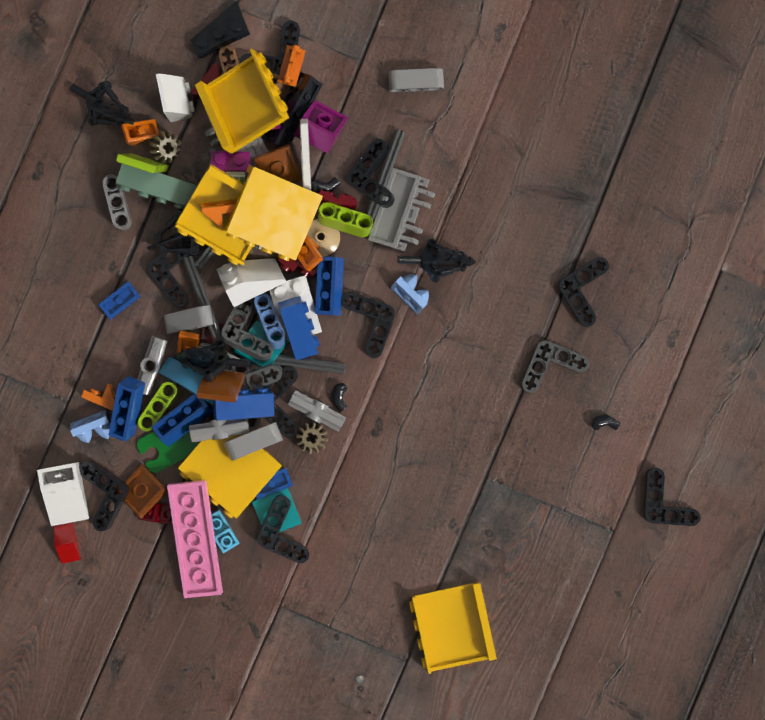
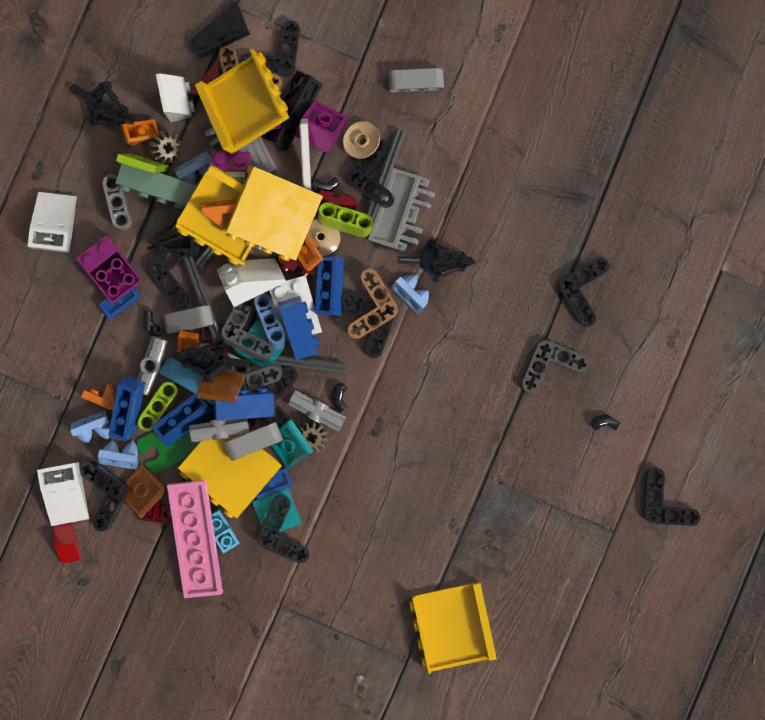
(52, 222): none -> white slope
(109, 269): none -> magenta slope
(126, 459): none -> light blue tile
(150, 326): none -> black arm
(186, 171): none -> light blue tile
(279, 163): dark orange tile -> none
(291, 65): orange hinge -> none
(293, 447): none -> teal tile
(356, 134): none -> tan dish
(380, 303): none -> medium nougat beam

